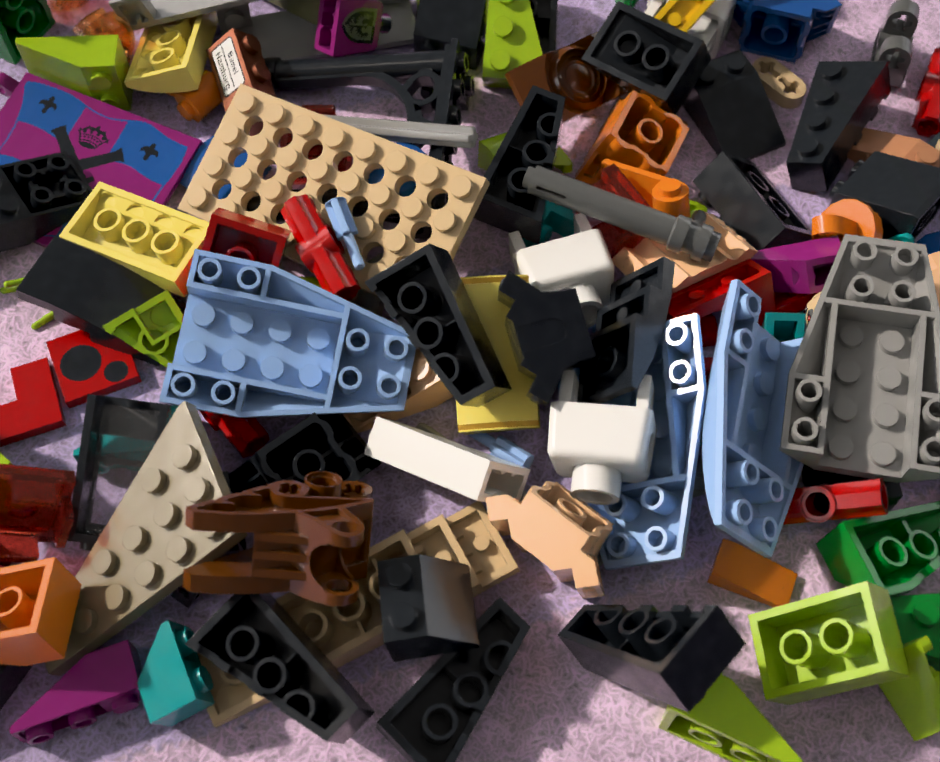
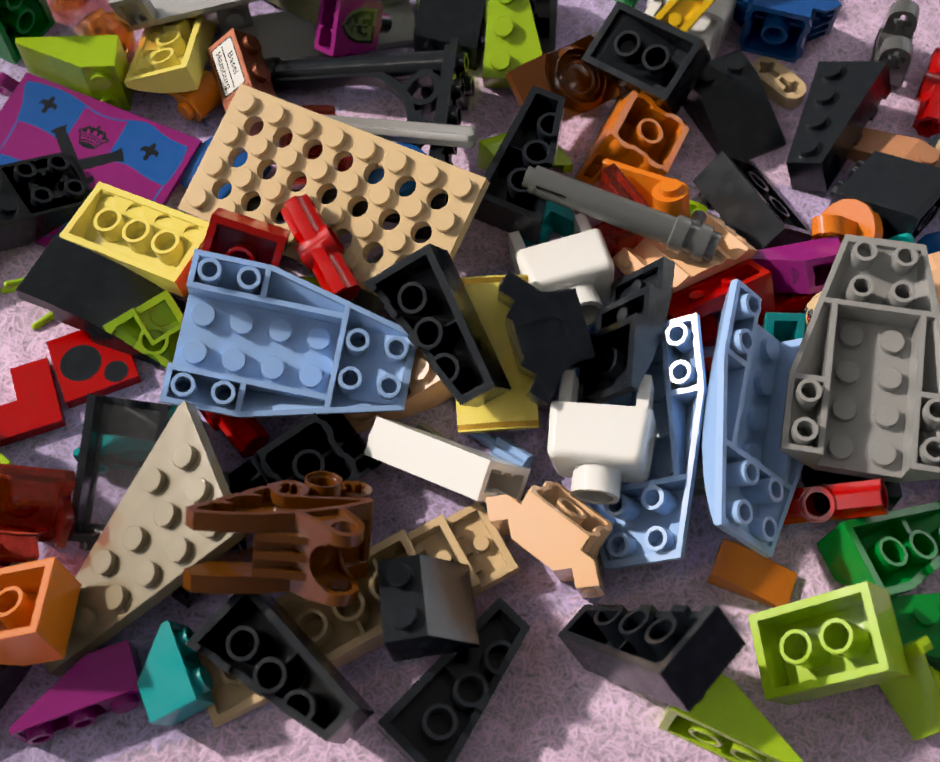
(345, 228): light blue axle -> none

